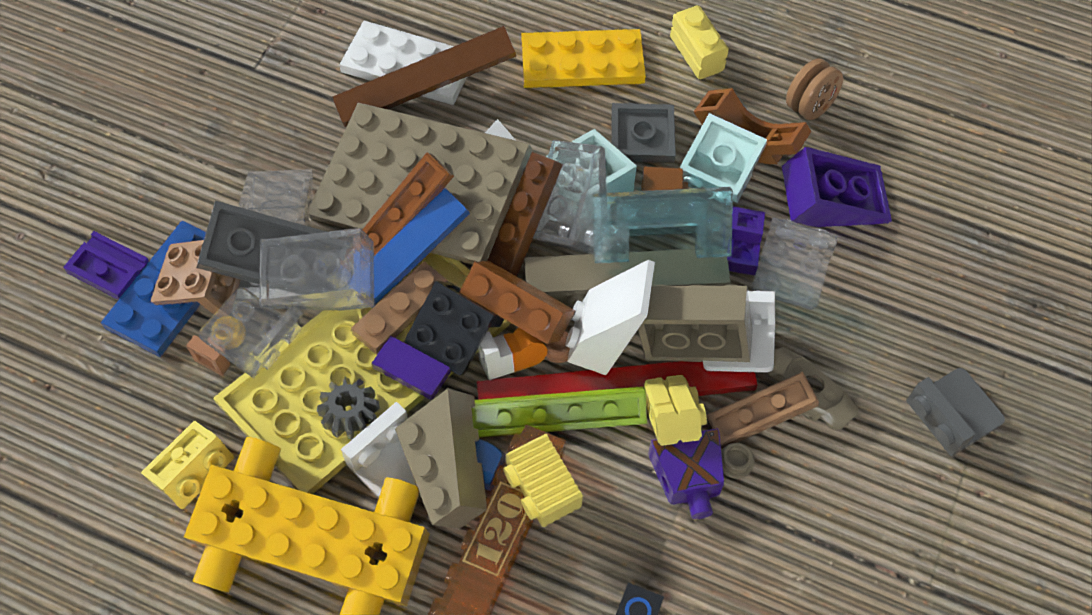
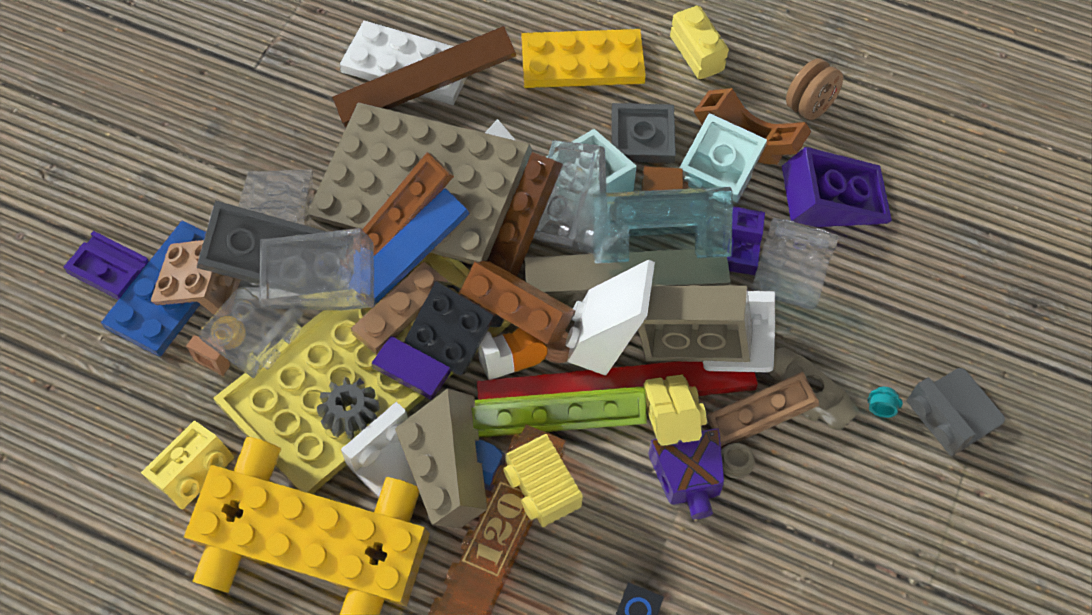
(884, 402): none -> teal plate

